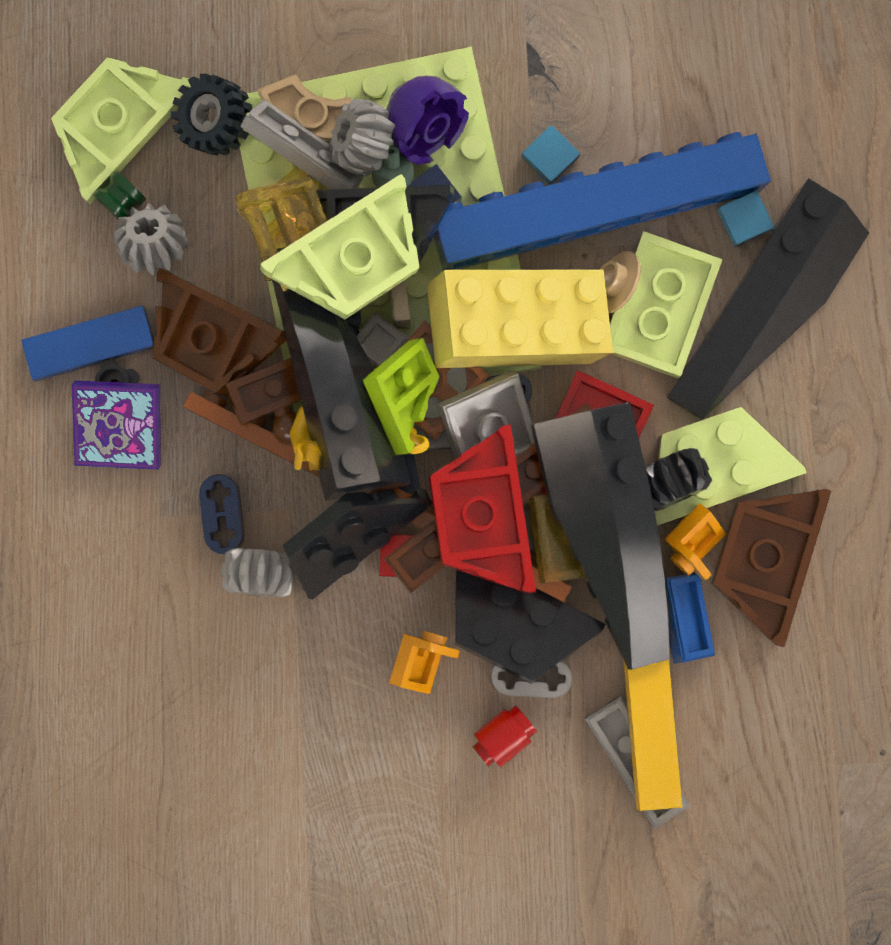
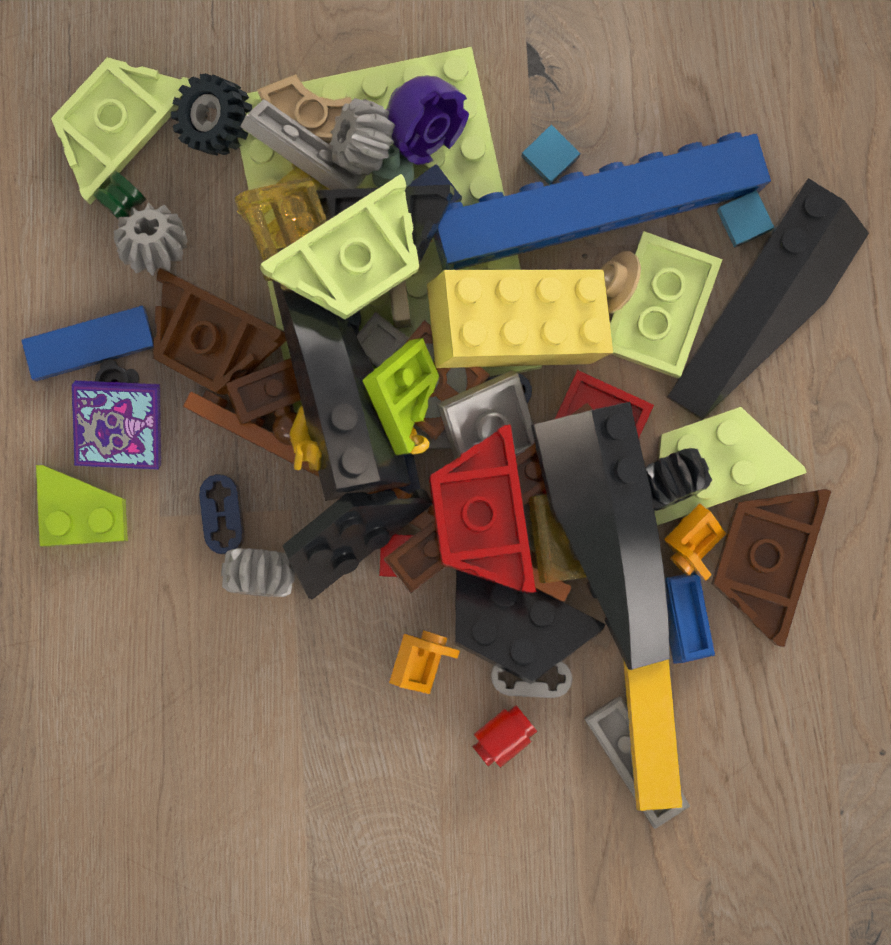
(76, 511): none -> lime wing

